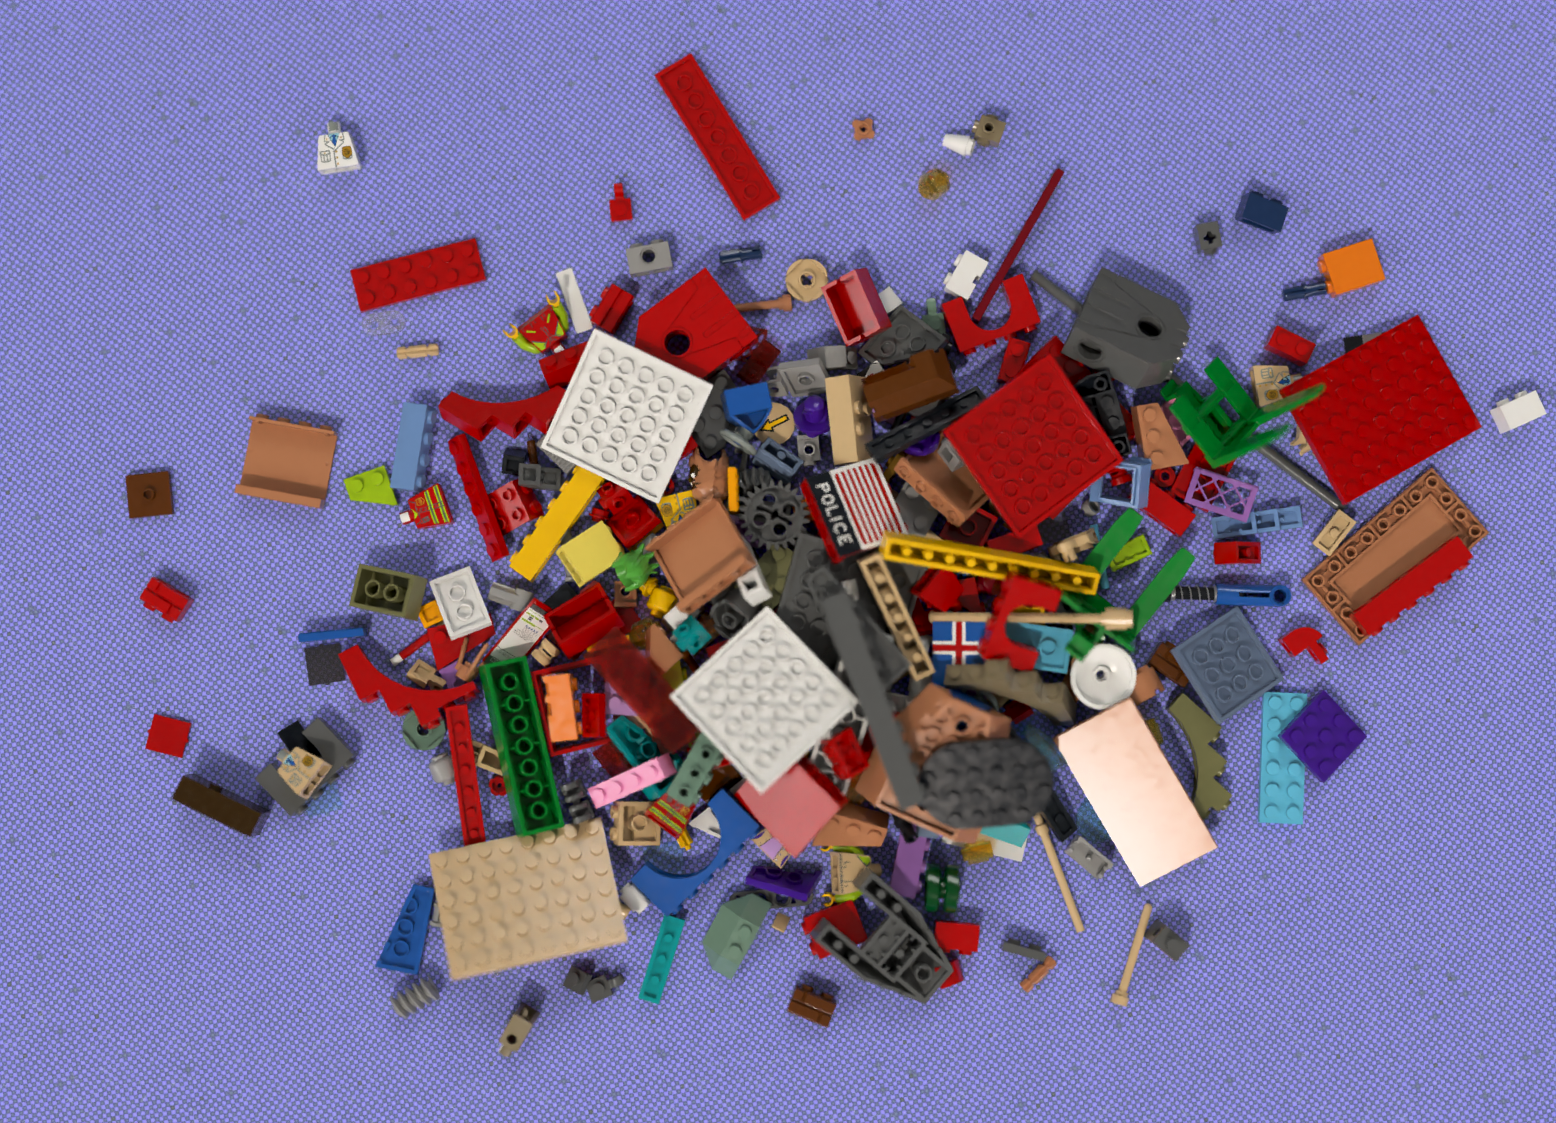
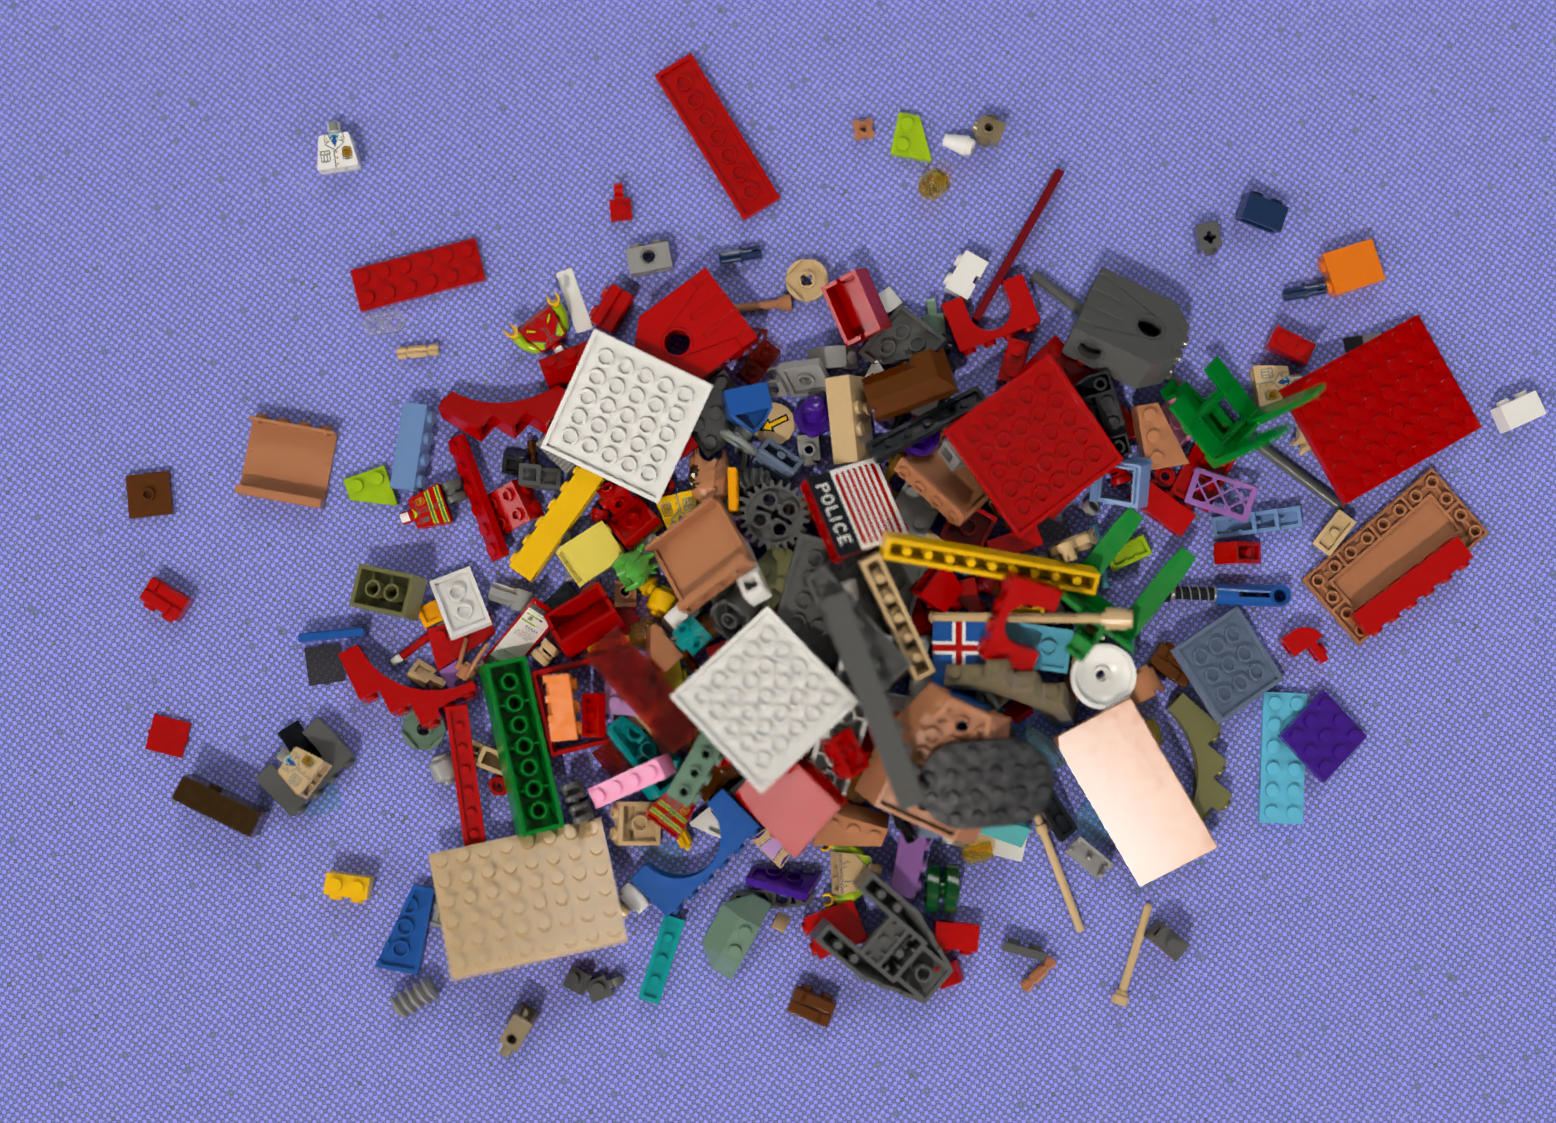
(348, 885): none -> yellow brick
(453, 491): none -> dark grey wheel
(910, 139): none -> lime wing

